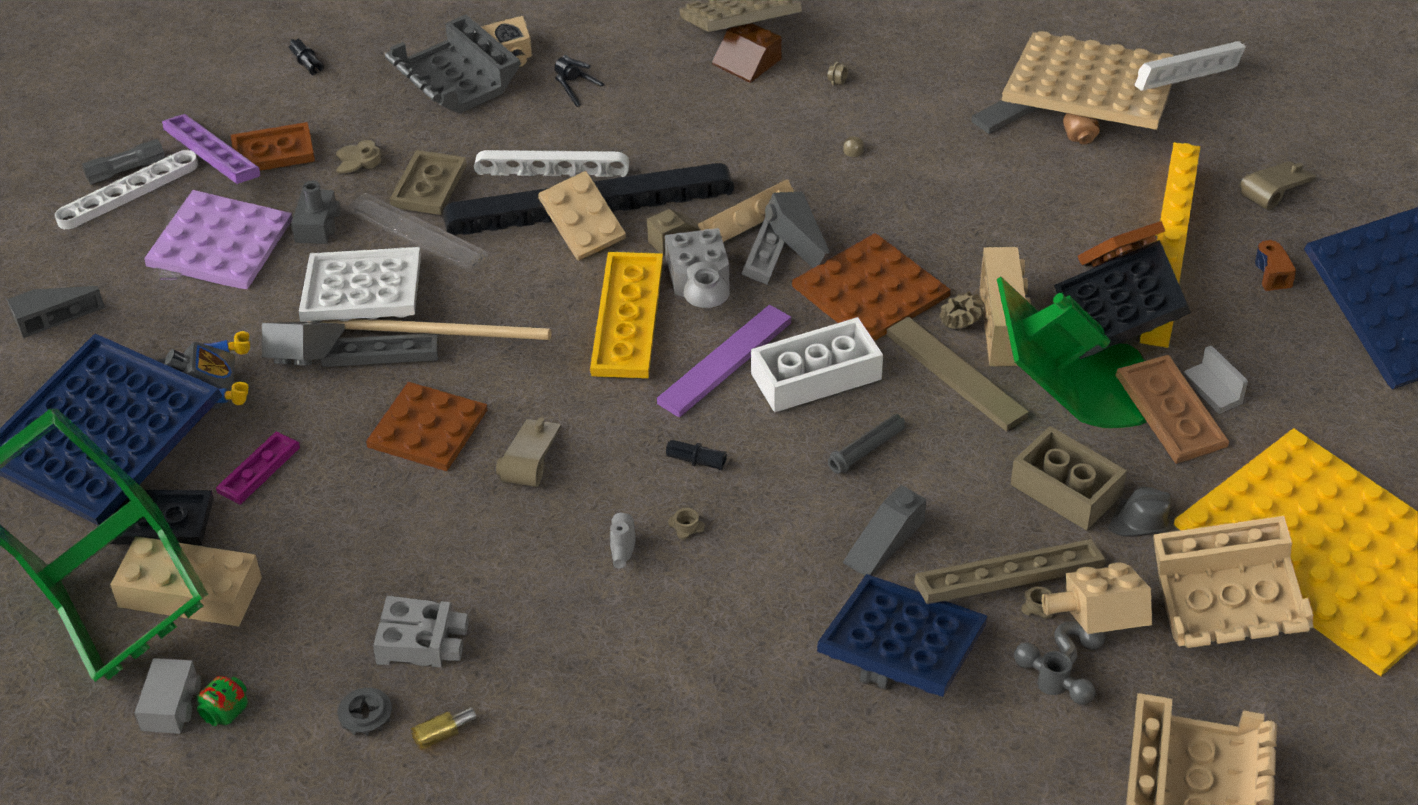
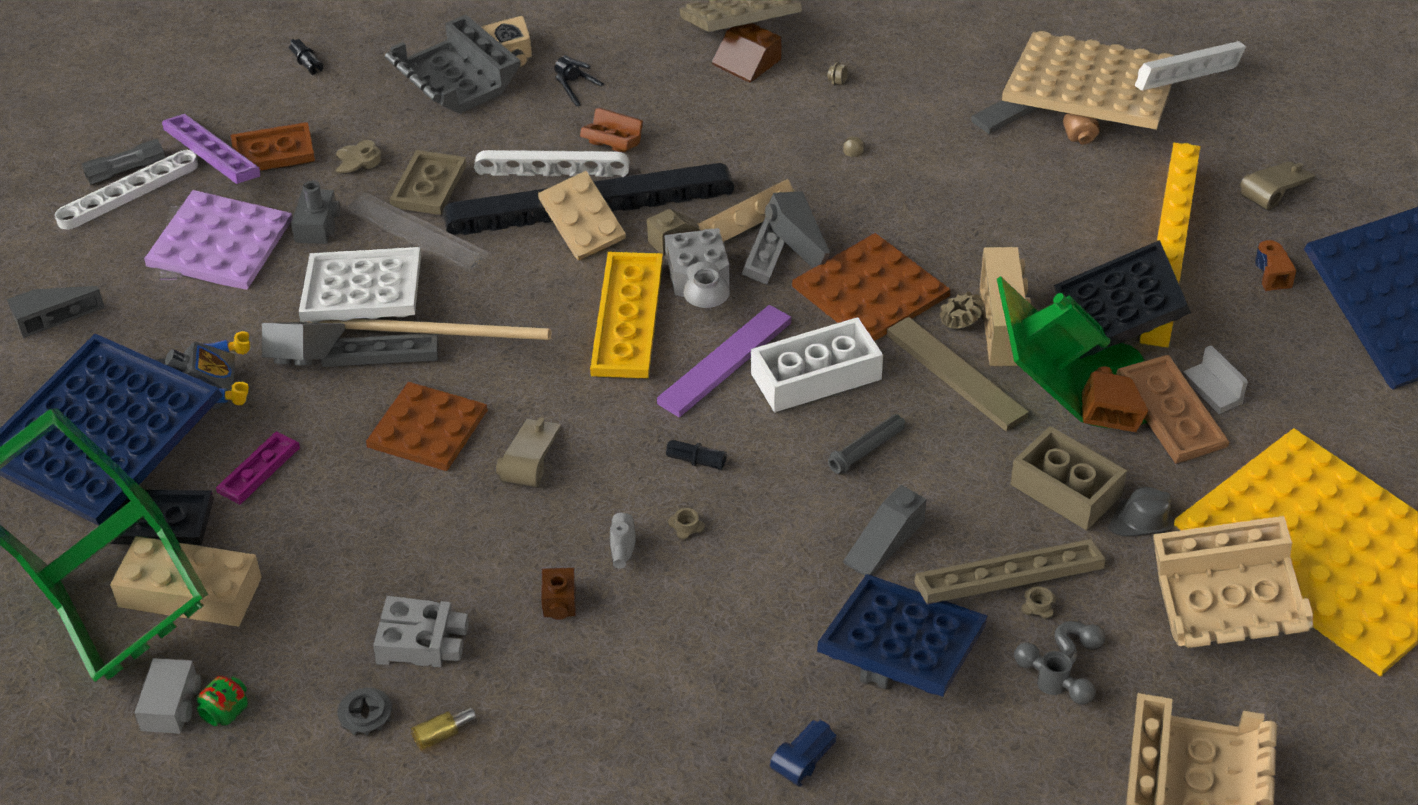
(558, 592): none -> reddish brown brick
(613, 129): none -> dark orange bracket
(800, 757): none -> dark blue piece
(1103, 599): tan brick -> none
(1112, 401): none -> dark orange torso
(1122, 244): dark orange plate -> none

